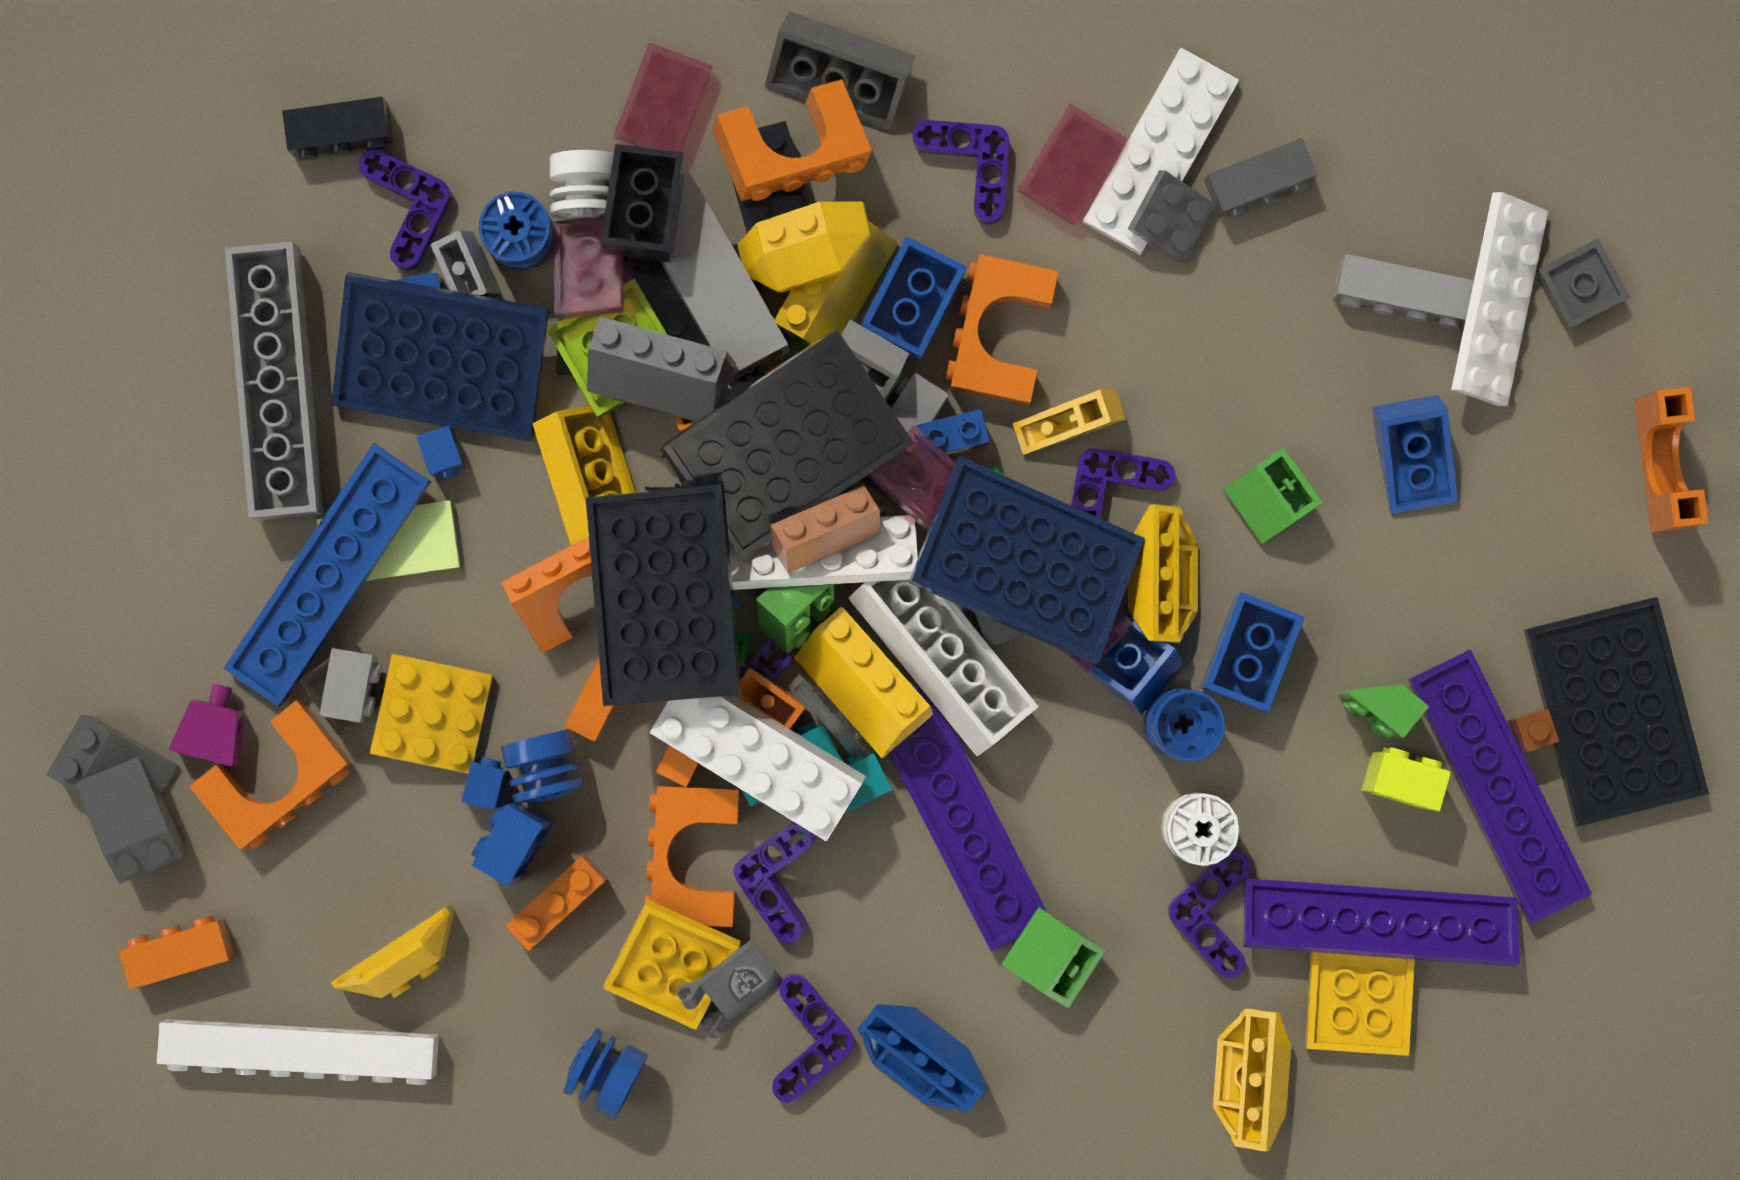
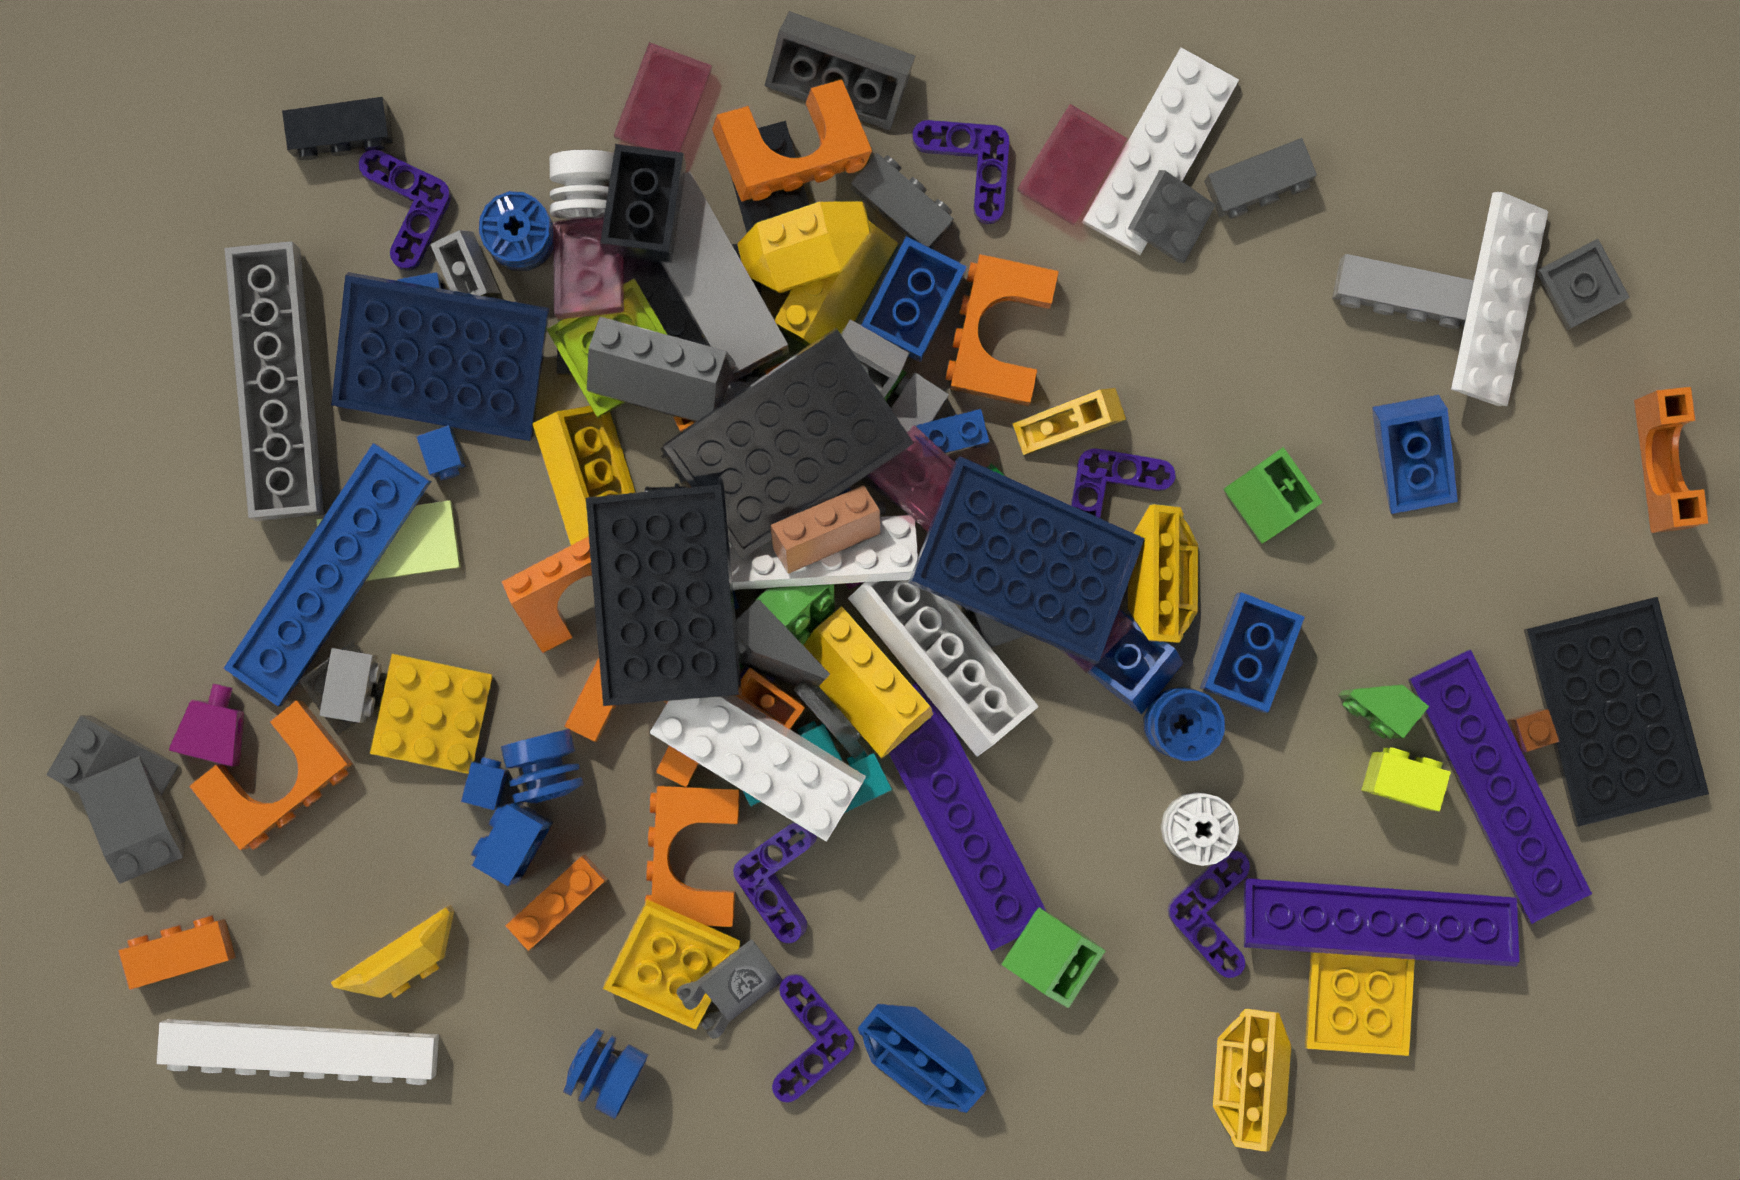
(774, 650): none -> dark grey slope
(902, 201): none -> dark grey brick

